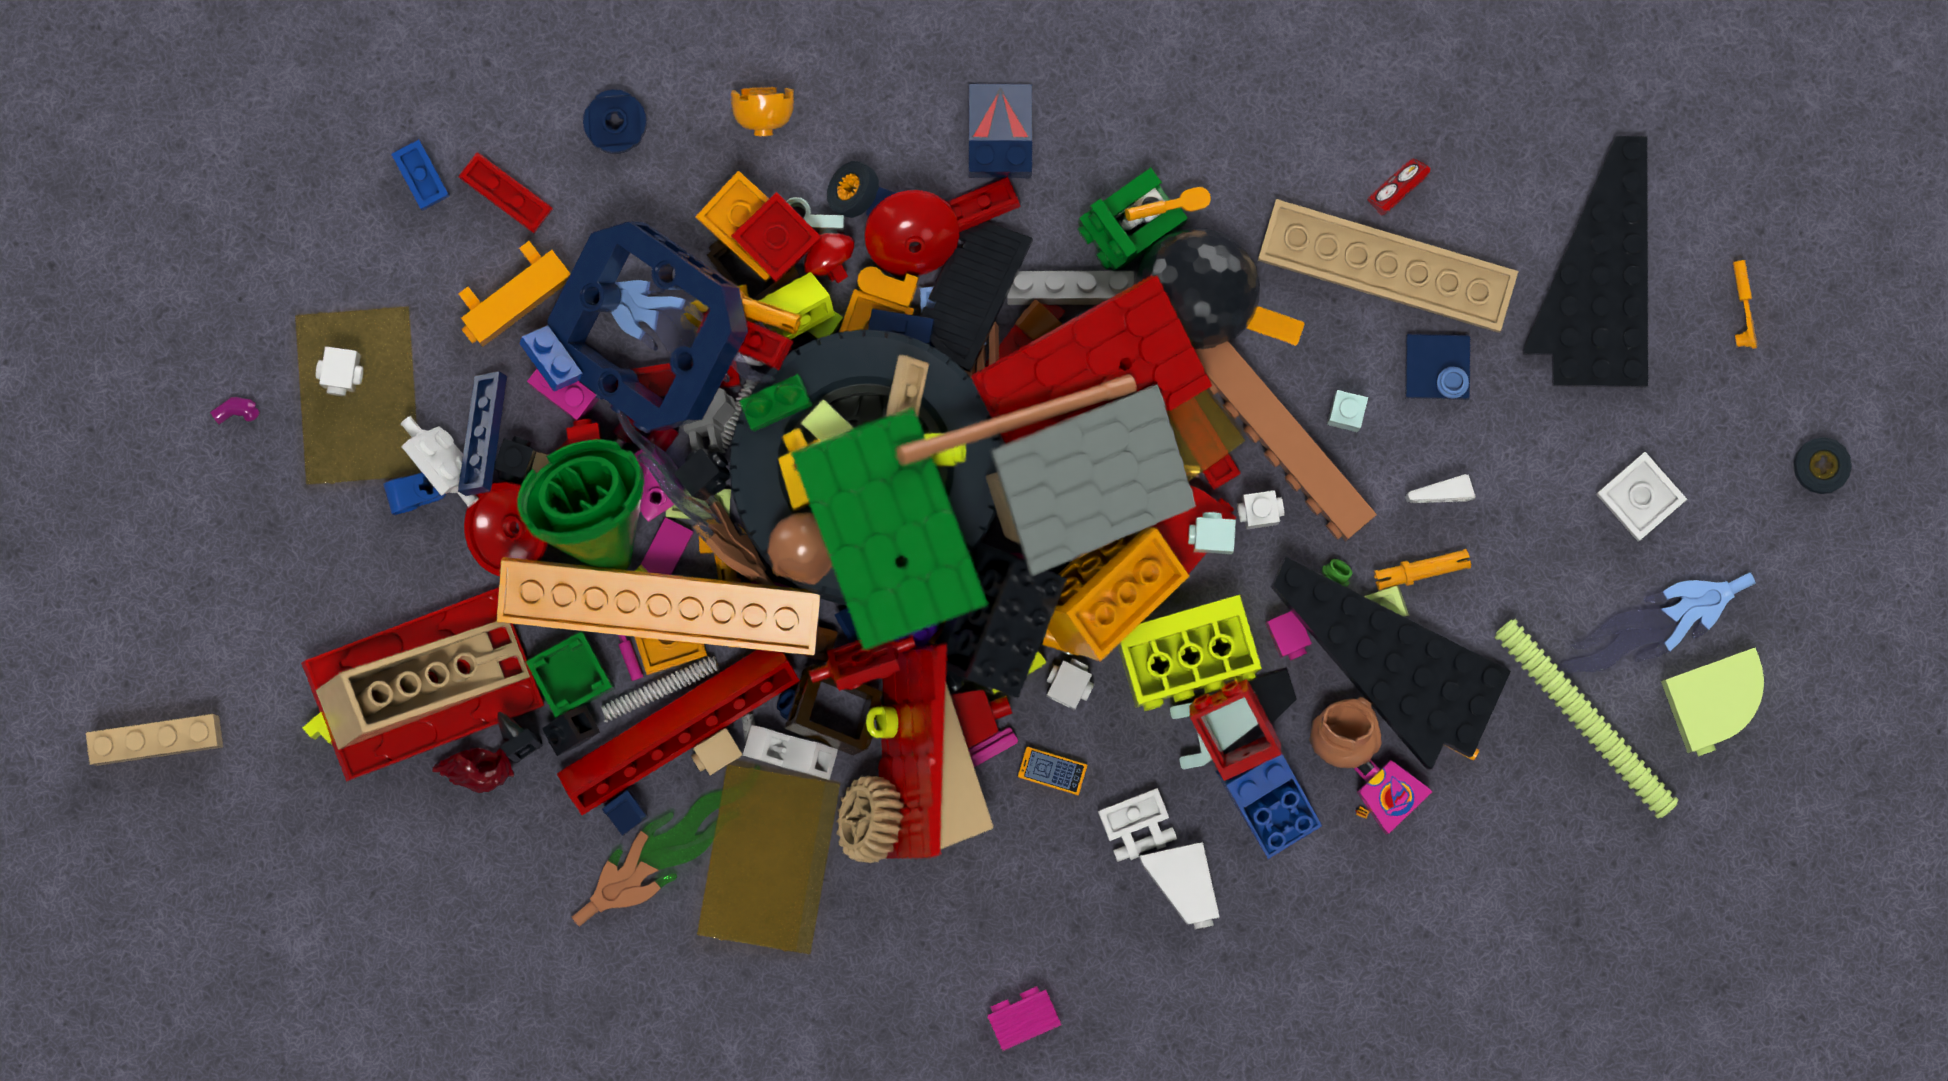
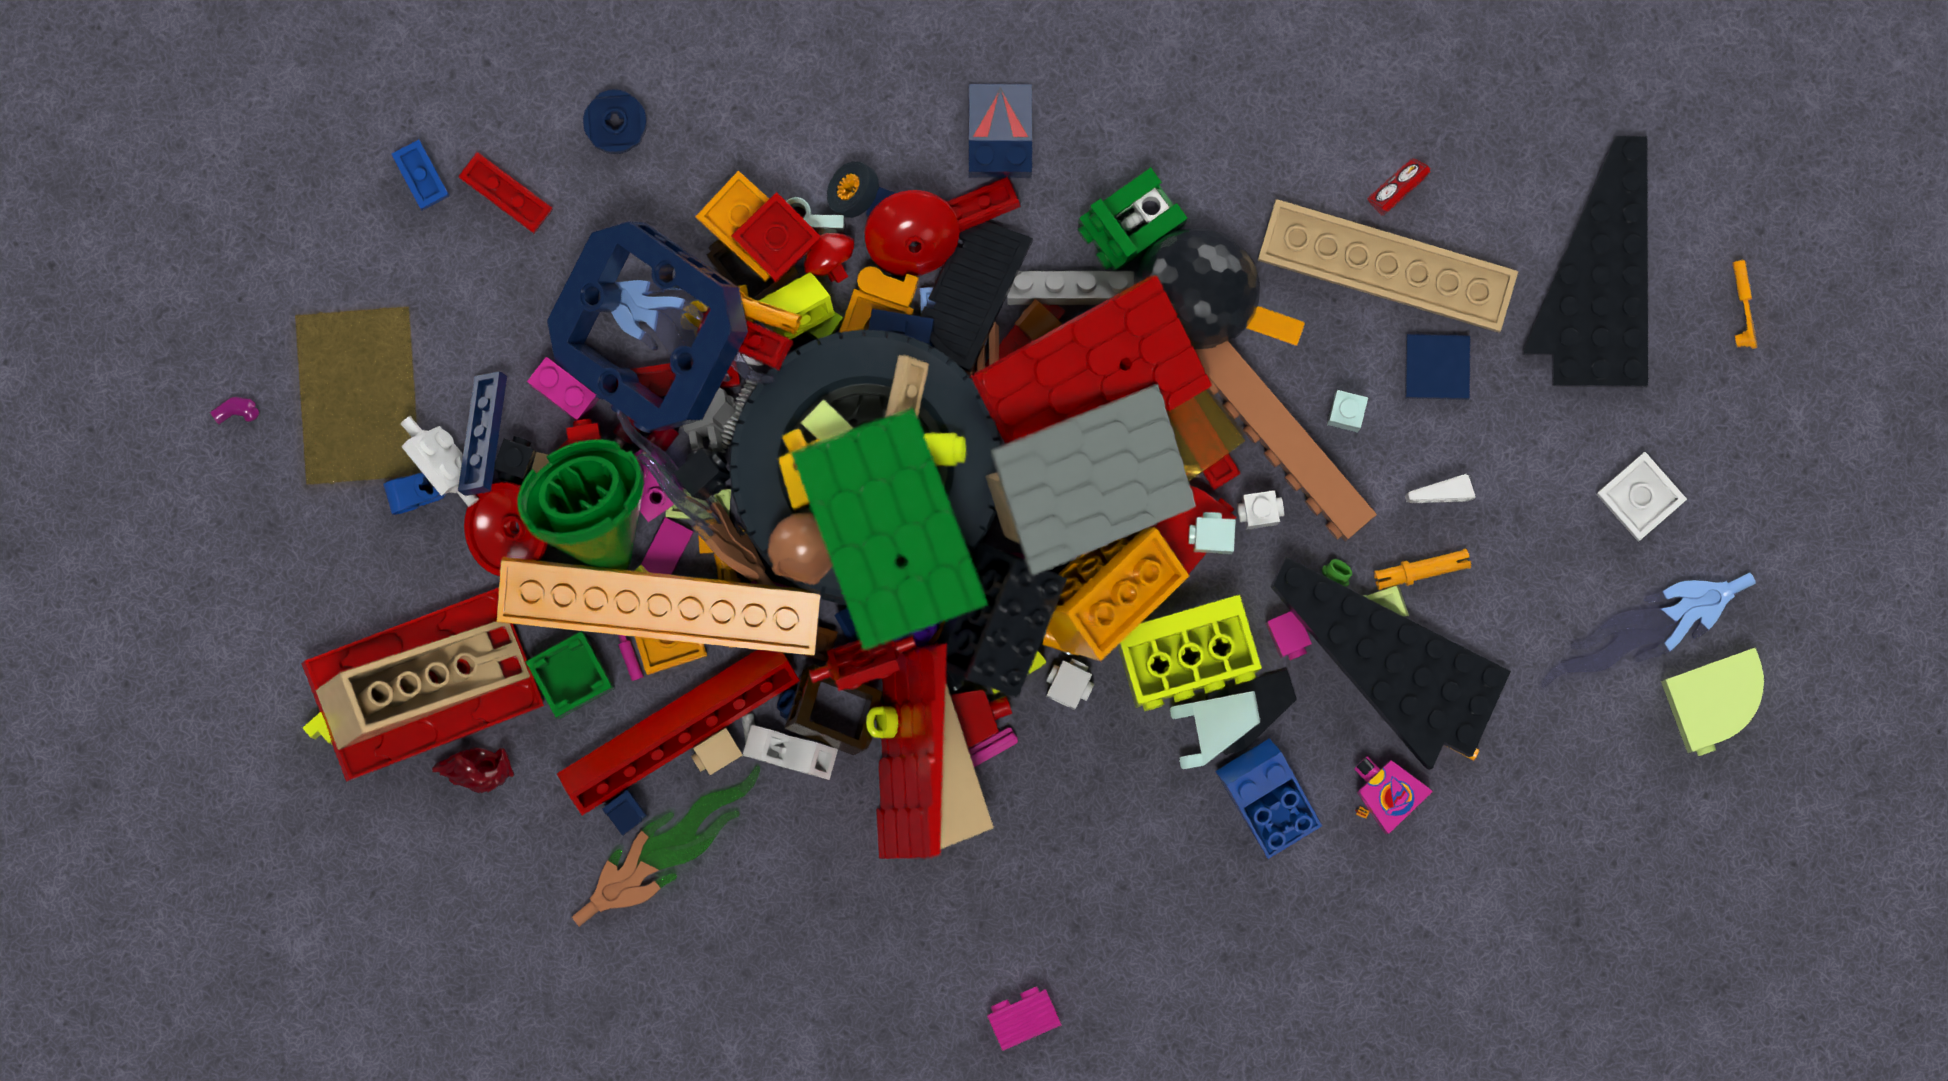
(154, 740): tan brick -> none
(339, 371): white brick -> none
(515, 298): light orange brick -> none
(518, 742): black tile -> none
(551, 358): plate -> none
(570, 730): black brick -> none
(663, 689): white piece -> none
(762, 108): light orange cylinder -> none
(768, 859): clear yellow piece -> none
(775, 403): green tile -> none
(869, 819): tan gear -> none
(925, 448): nougat piece -> none
(1052, 771): tile -> none
(1134, 815): white plate -> none
(1185, 882): white slope -> none
(1189, 200): light orange piece -> none
(1247, 755): red window -> none
(1346, 733): nougat helmet -> none
(1452, 382): medium blue plate -> none
(1586, 718): yellowish green piece -> none
(1811, 477): black bush -> none

